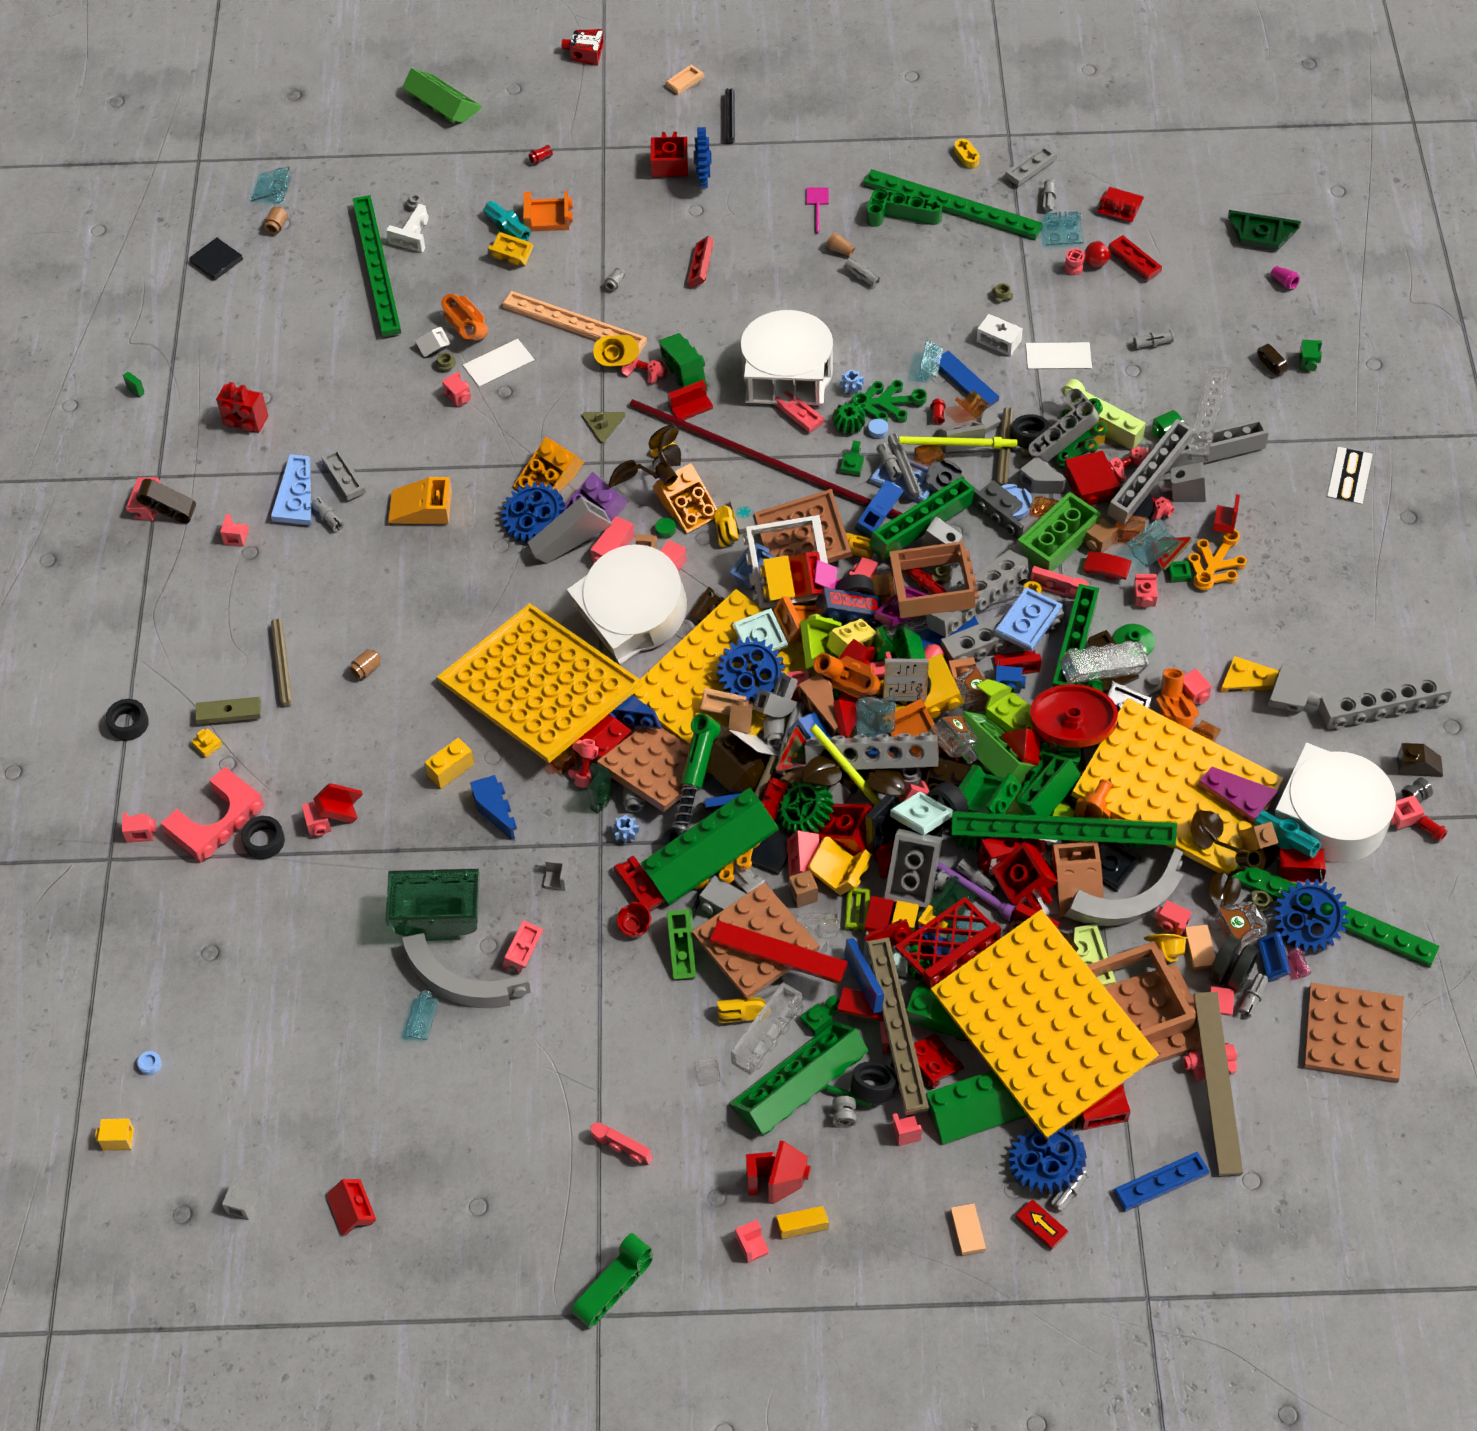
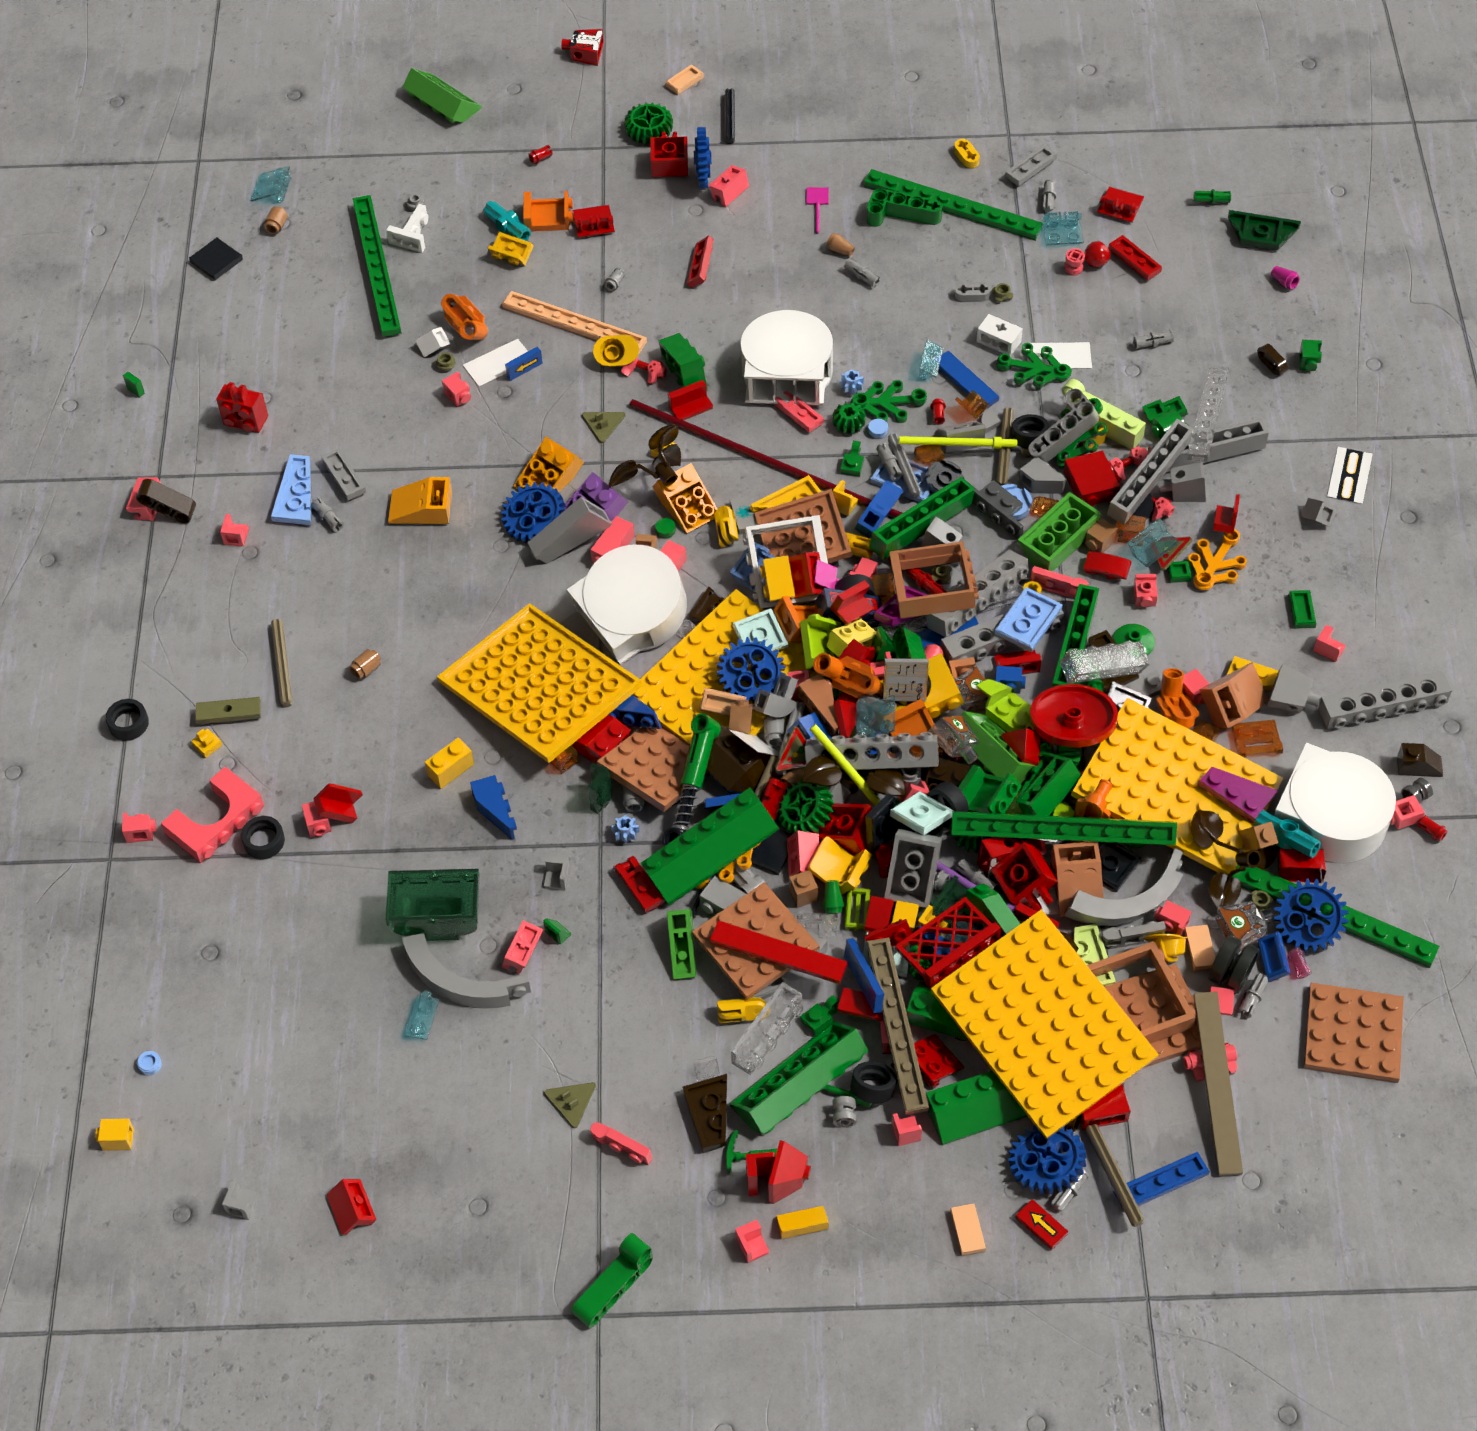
(523, 363): none -> blue tile
(556, 930): none -> green slope
(571, 1100): none -> olive piece
(588, 752): coral piece -> none
(593, 221): none -> red hinge
(634, 920): red hair -> none
(648, 122): none -> green gear
(708, 1110): none -> dark brown wing
(729, 185): none -> coral hinge
(731, 1155): none -> green piece
(794, 491): none -> yellow wing
(832, 897): none -> green cone
(844, 501): none -> yellow panel
(851, 603): none -> red panel
(972, 292): none -> light grey beam
(992, 907): none -> green slope
(1056, 371): none -> green plant
(1114, 1175): none -> dark tan axle
(1131, 934): none -> light grey hinge
(1158, 408): none -> green slope
(1212, 196): none -> green axle
(1234, 696): none -> nougat slope
(1257, 733): none -> clear orange plate
(1302, 609): none -> green tile
(1319, 512): none -> light grey panel
(1327, 646): none -> coral panel

